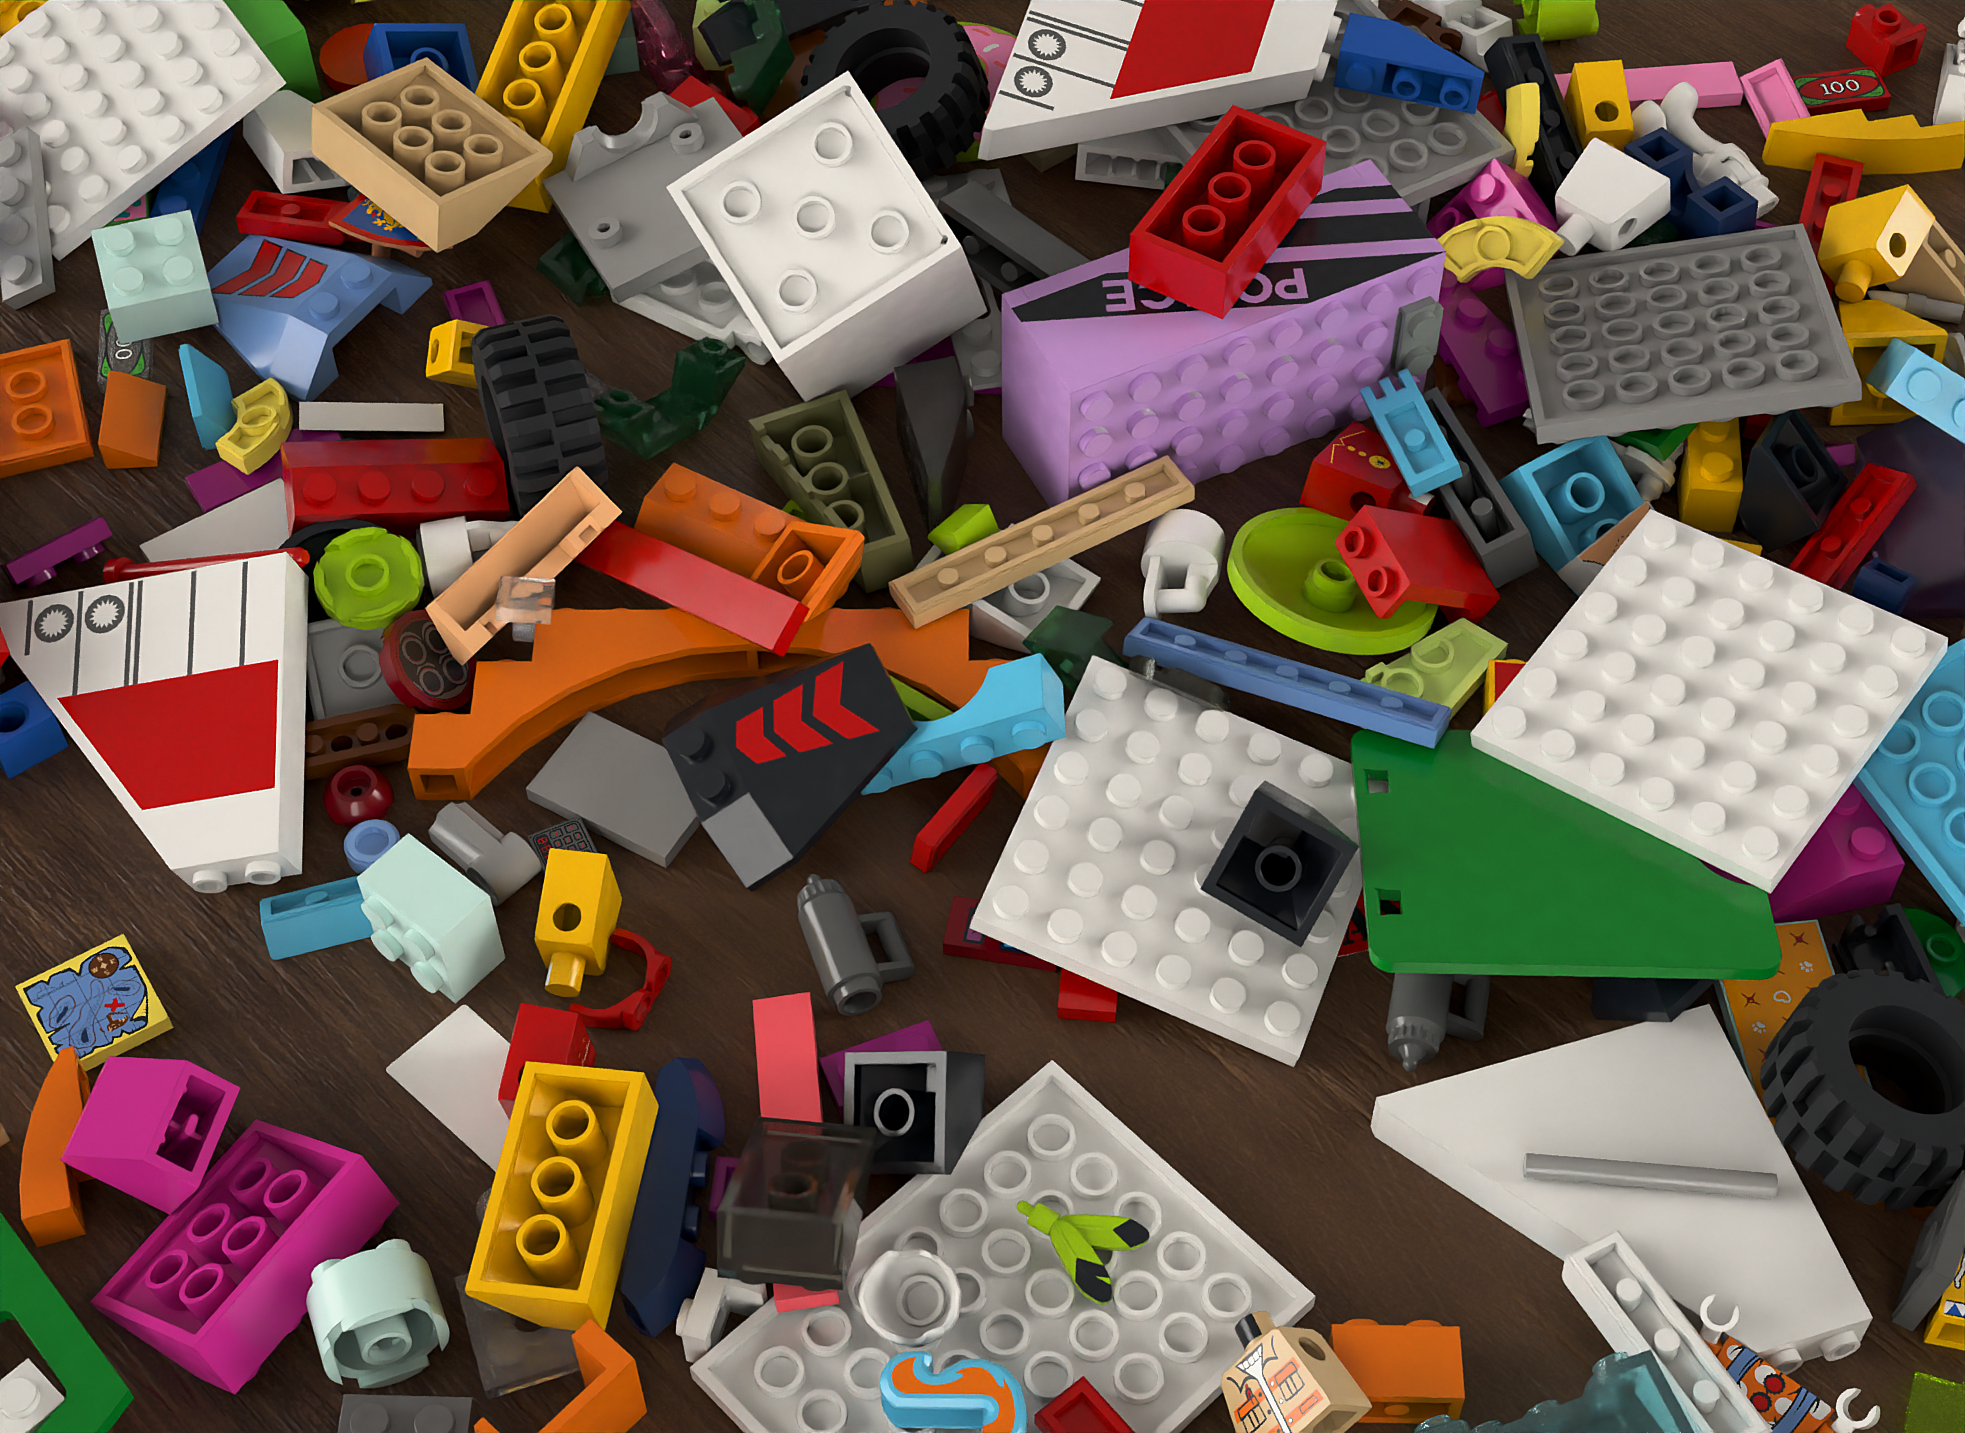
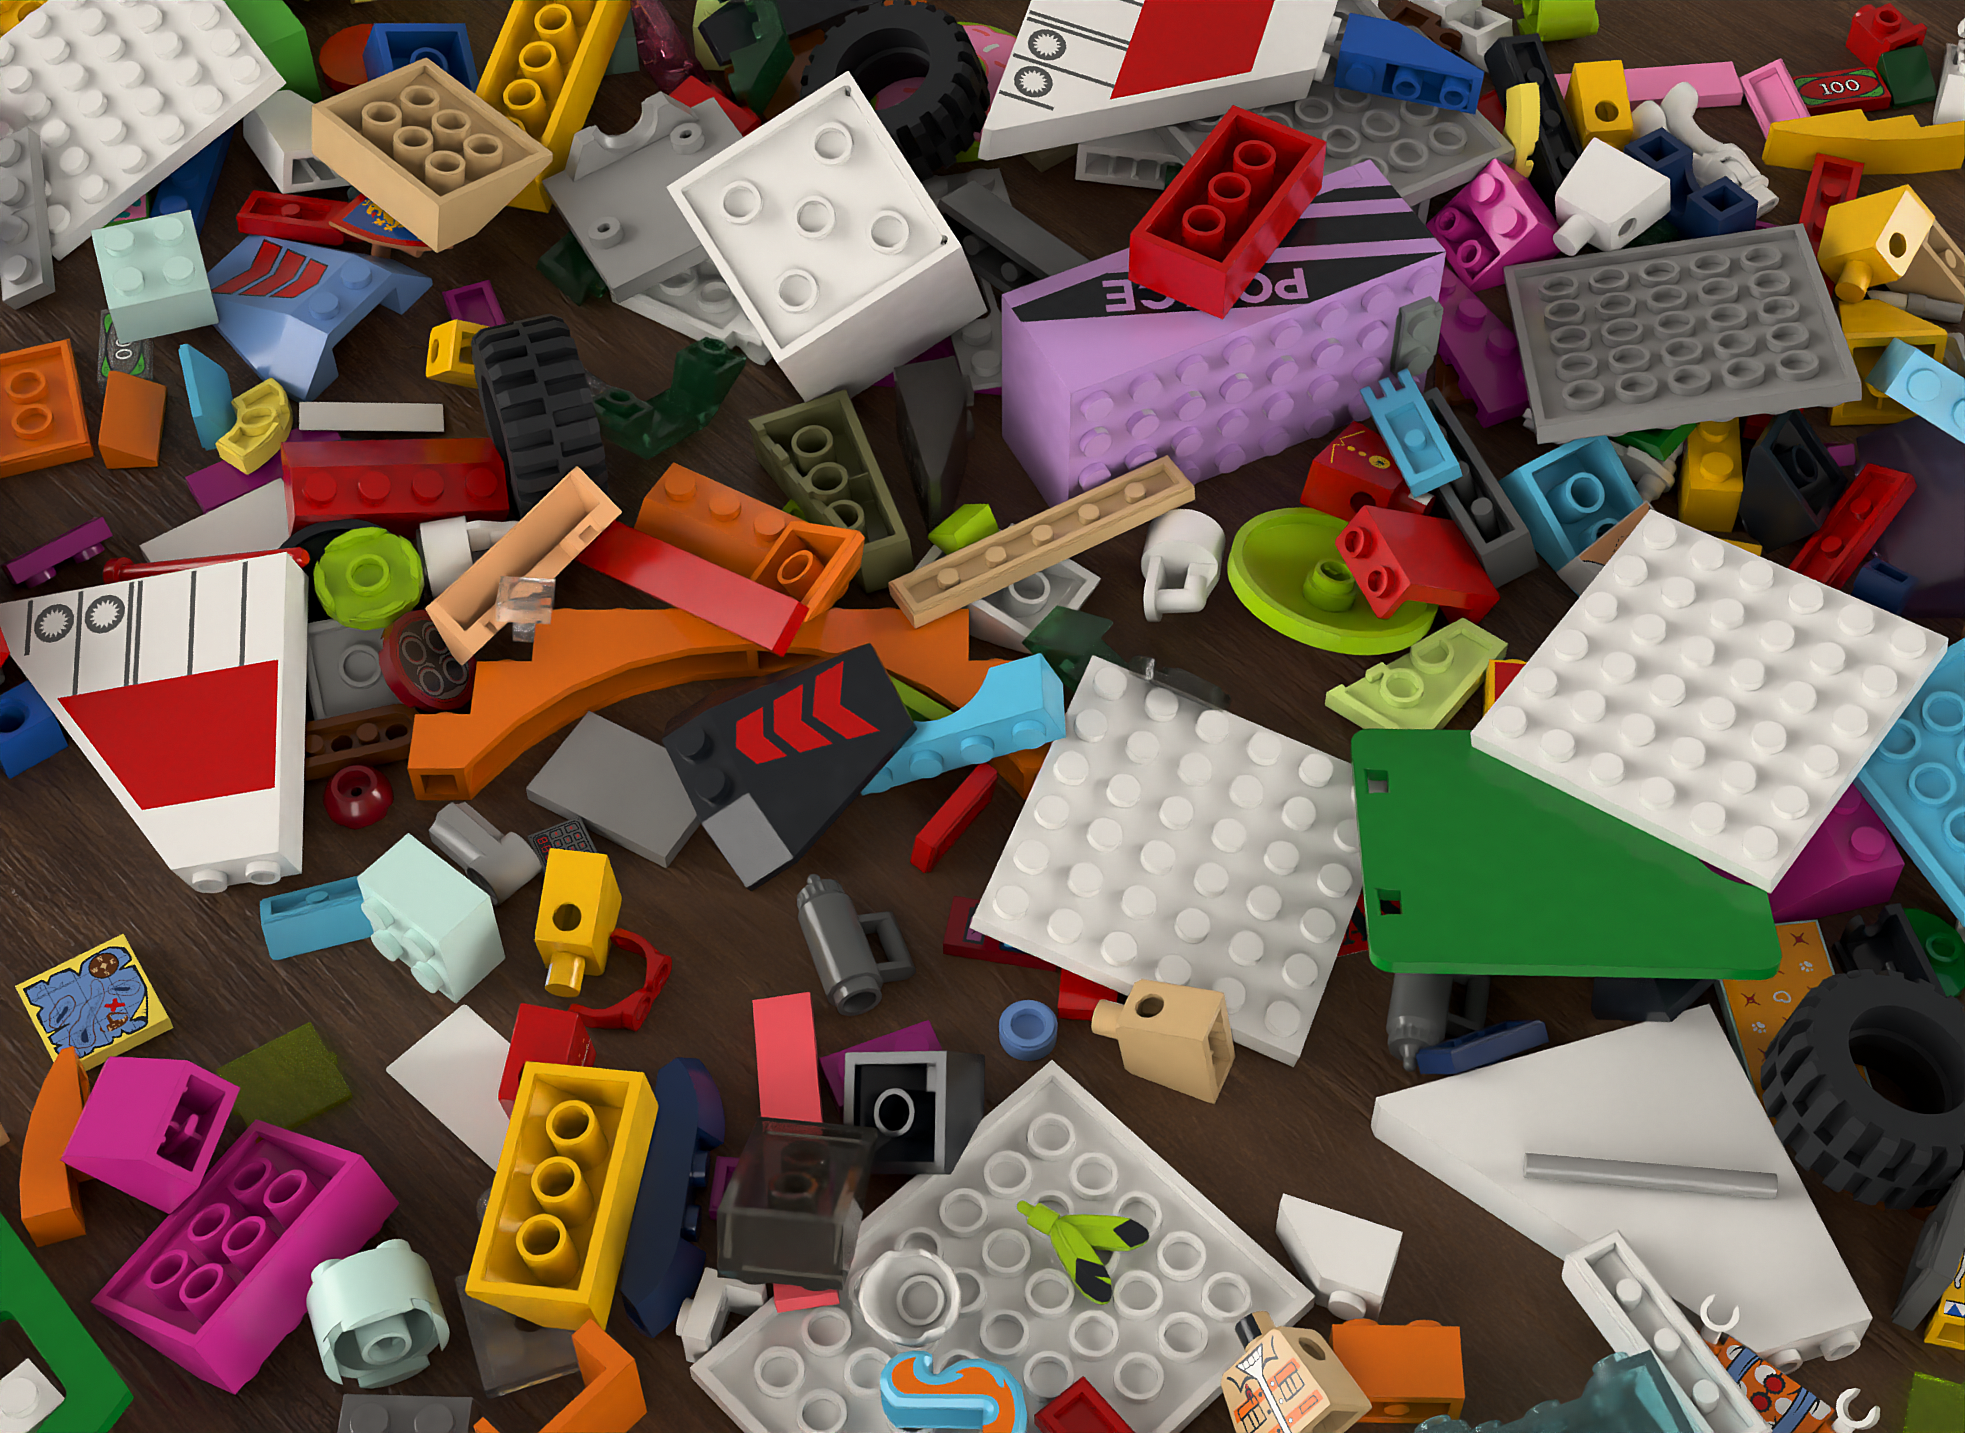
(286, 1080): none -> clear neon green piece
(368, 842): light blue tile -> none
(1028, 1030): none -> medium blue tile
(1171, 1036): none -> tan torso
(1280, 863): black slope -> none
(1290, 682): medium blue tile -> none
(1339, 1256): none -> white slope
(1482, 1047): none -> dark blue plate
(1498, 243): light yellow tile -> none
(1907, 76): none -> dark green slope

